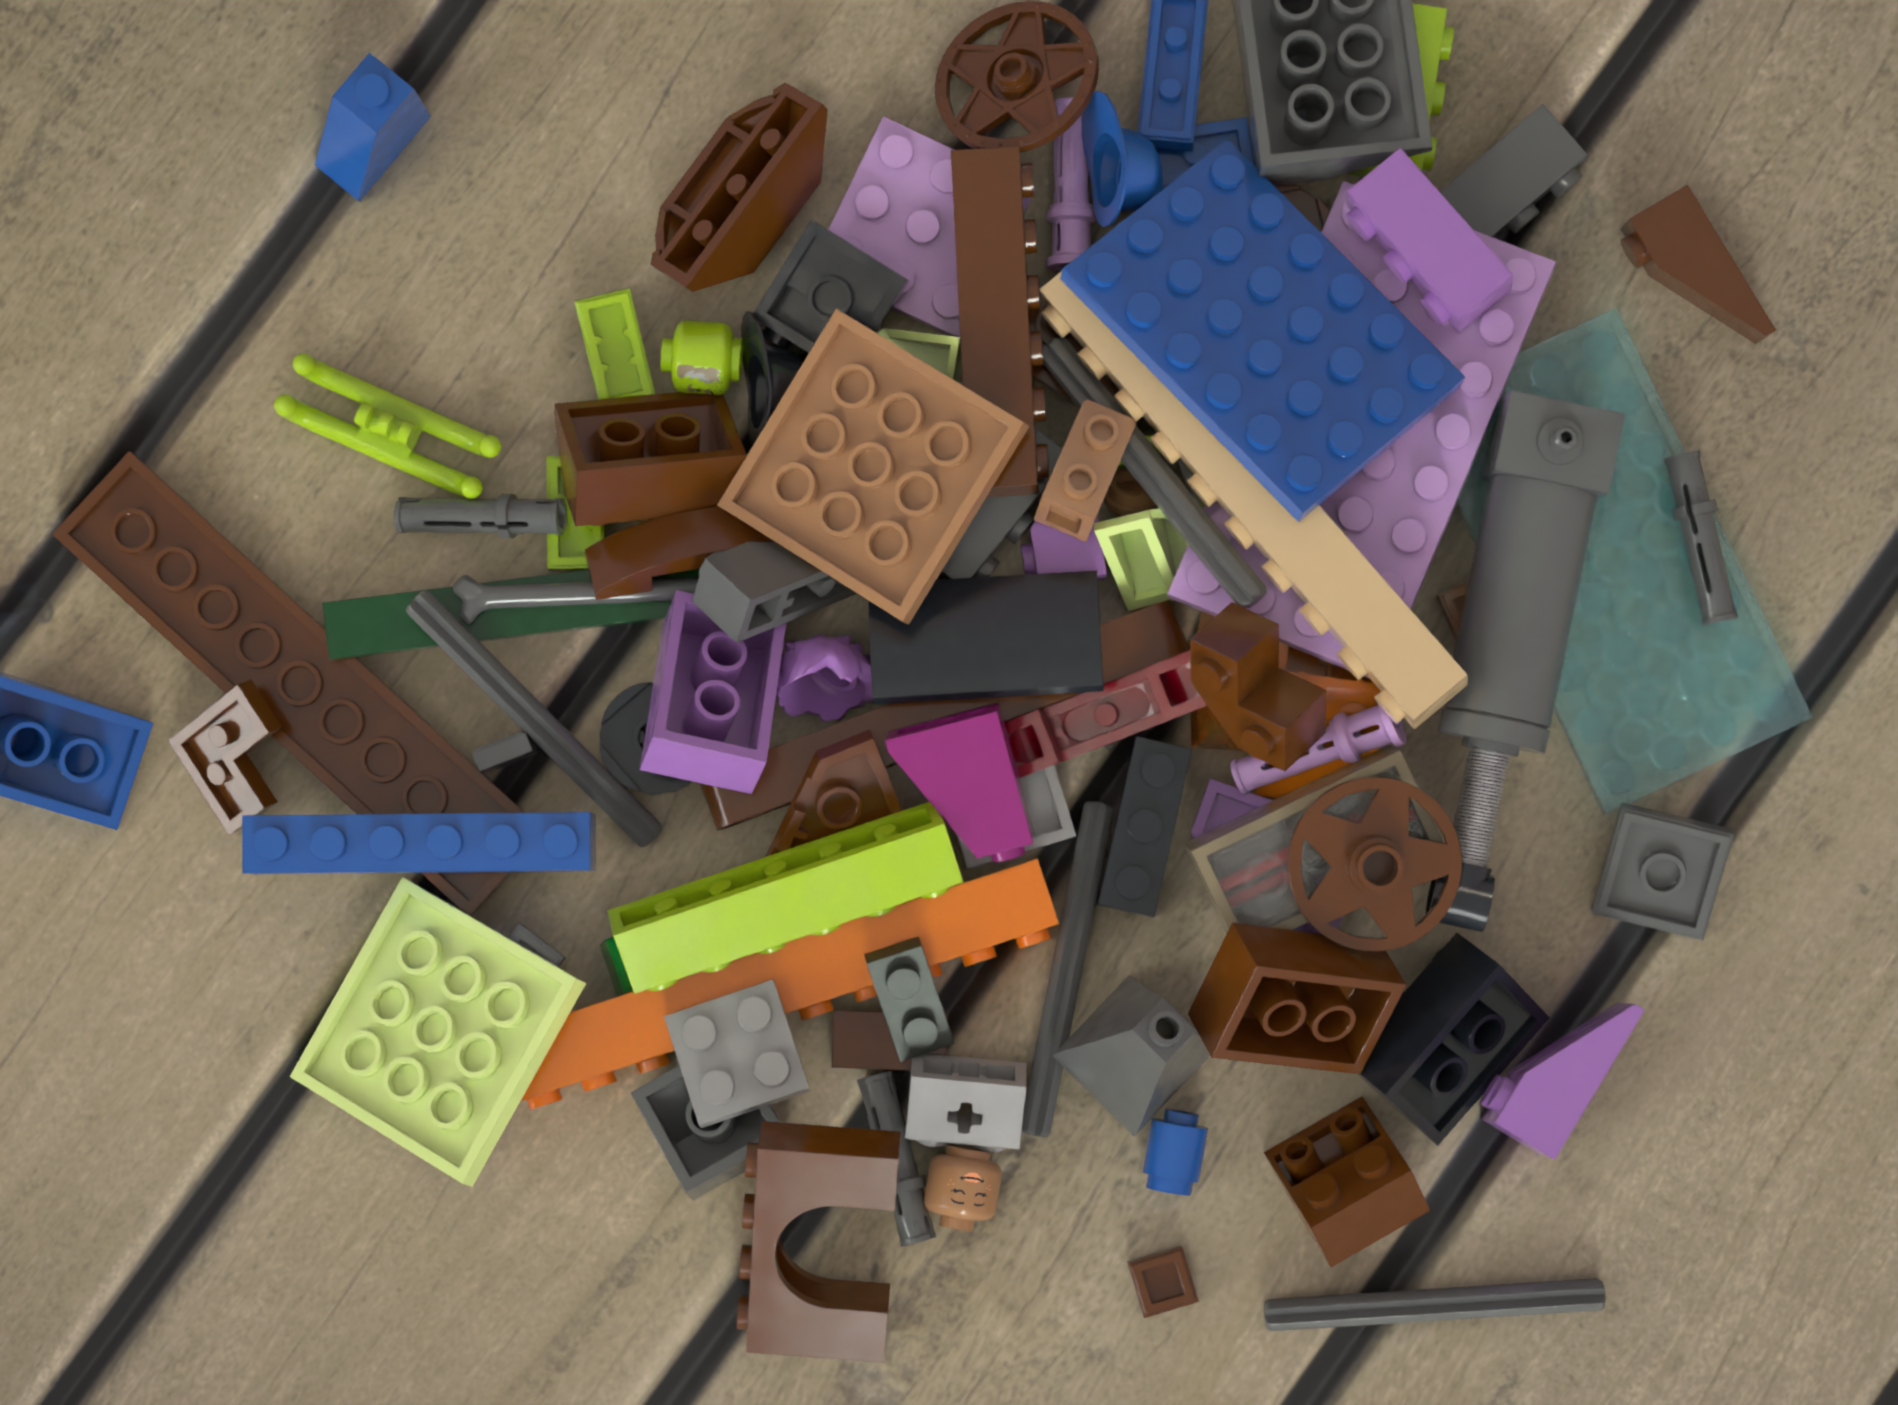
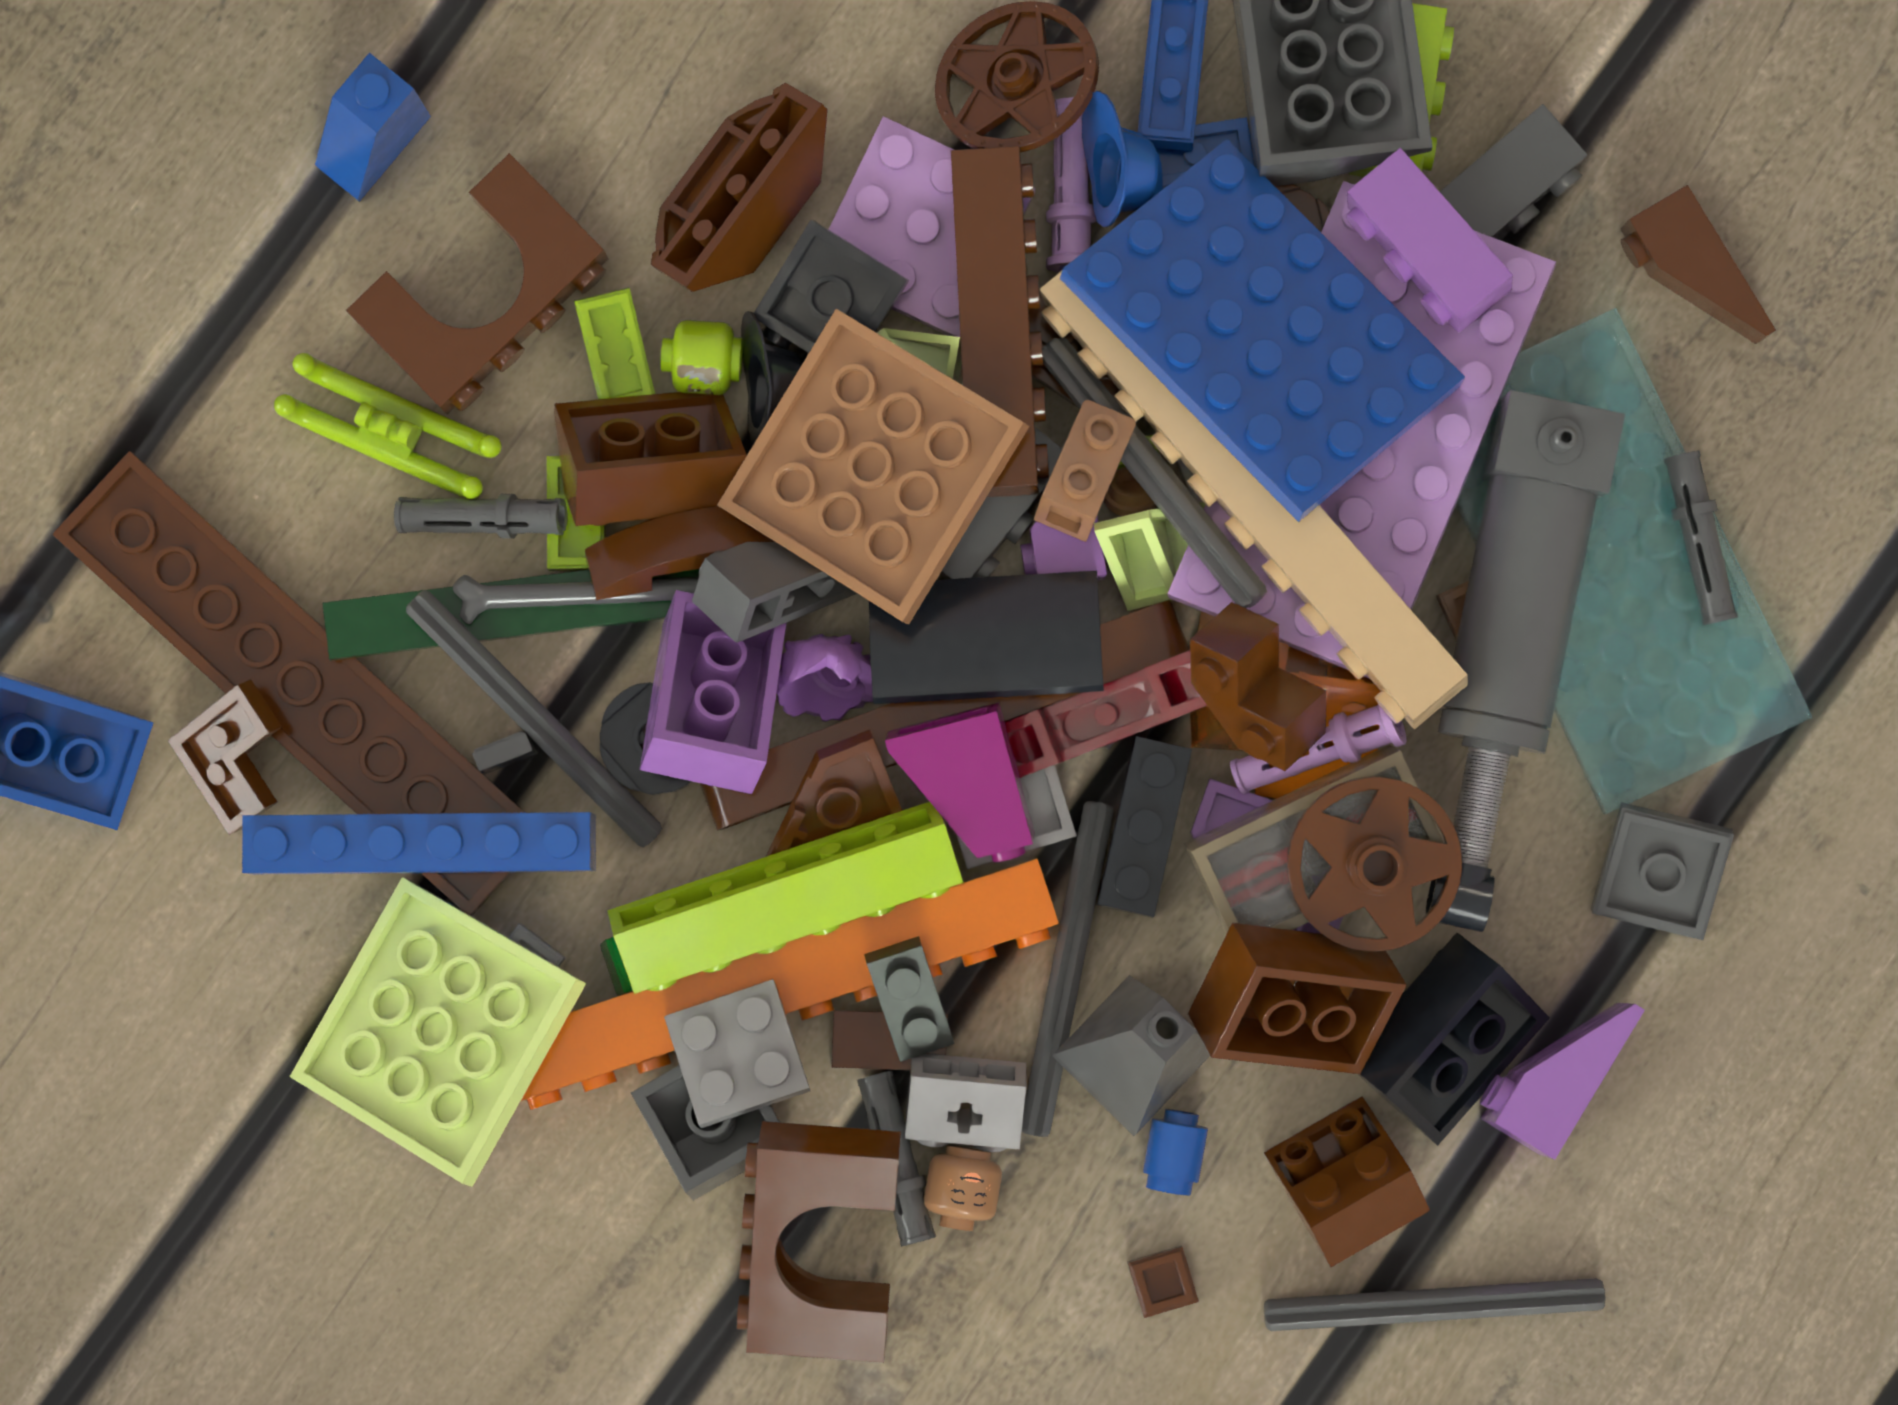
(454, 360): none -> reddish brown arch

